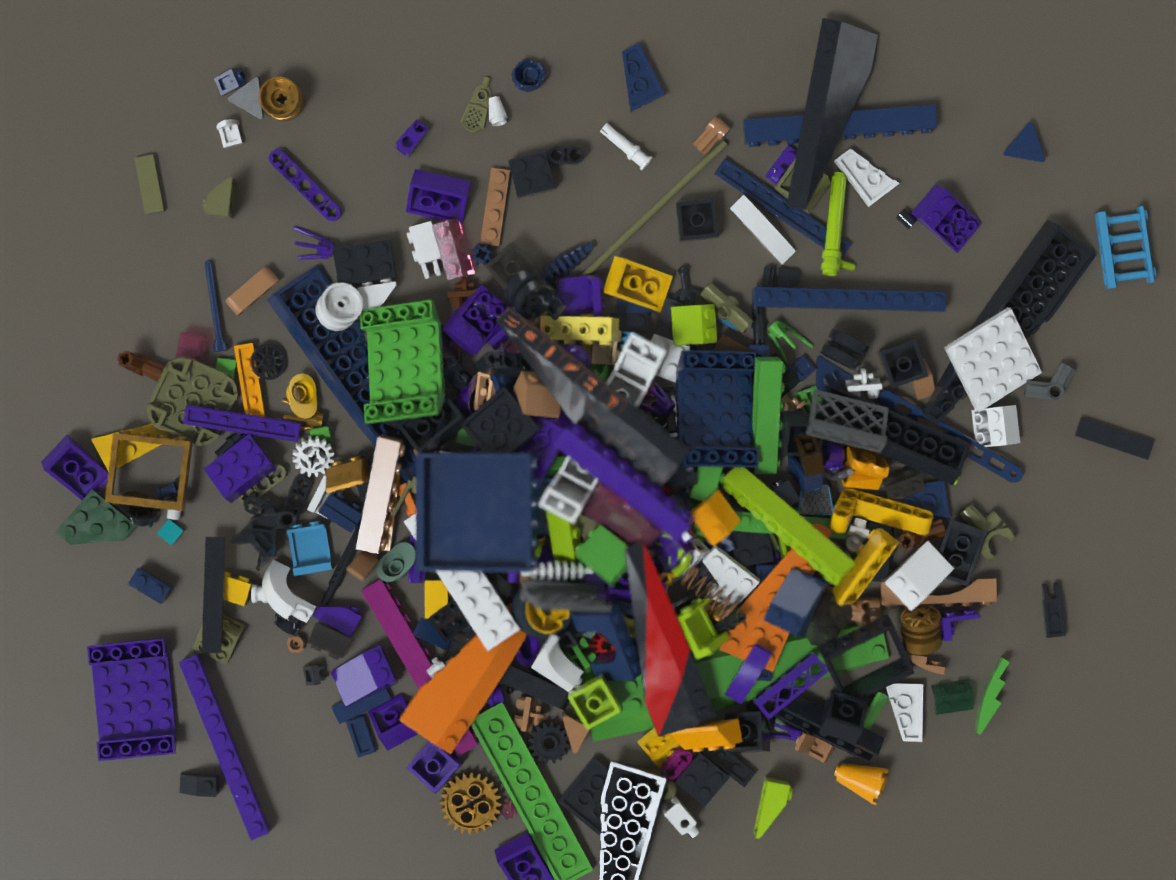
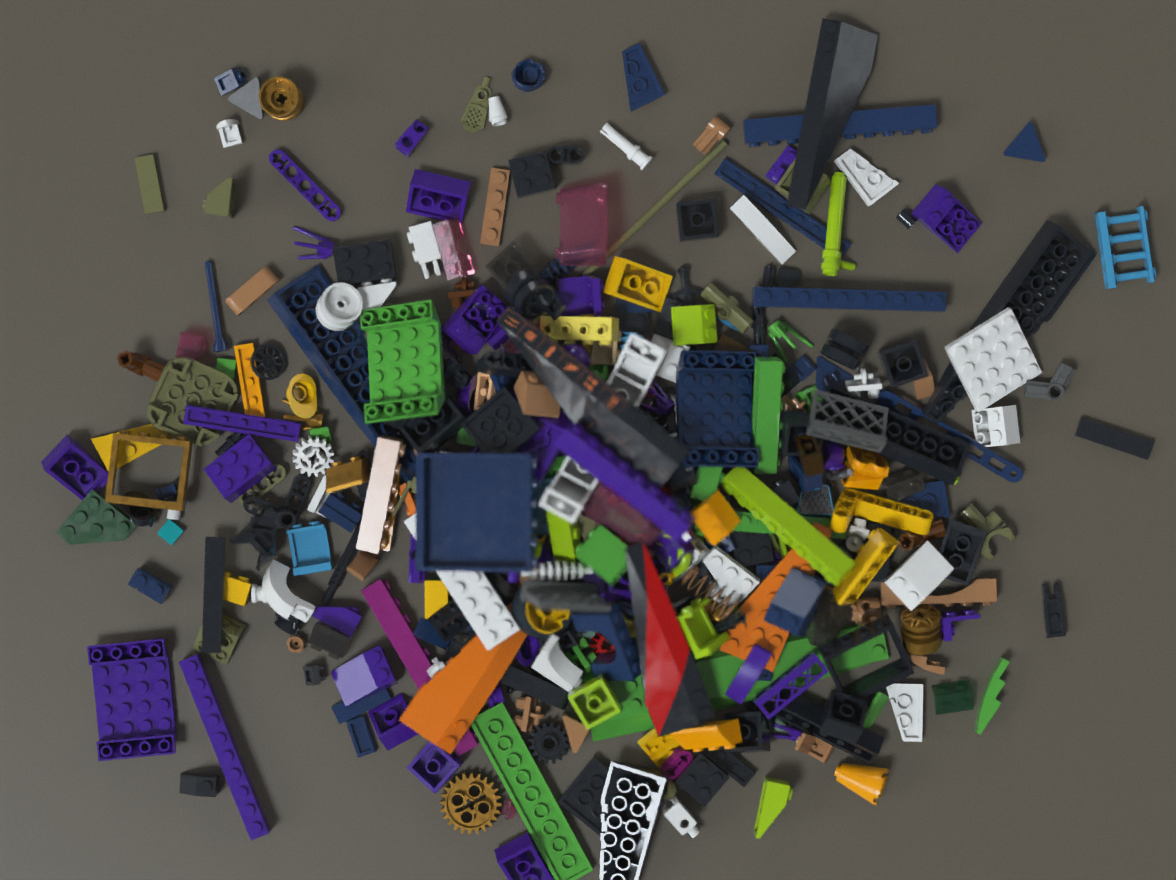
(396, 562): sand green piece -> none
(476, 252): dark blue gear -> none
(583, 225): none -> clear pink windscreen

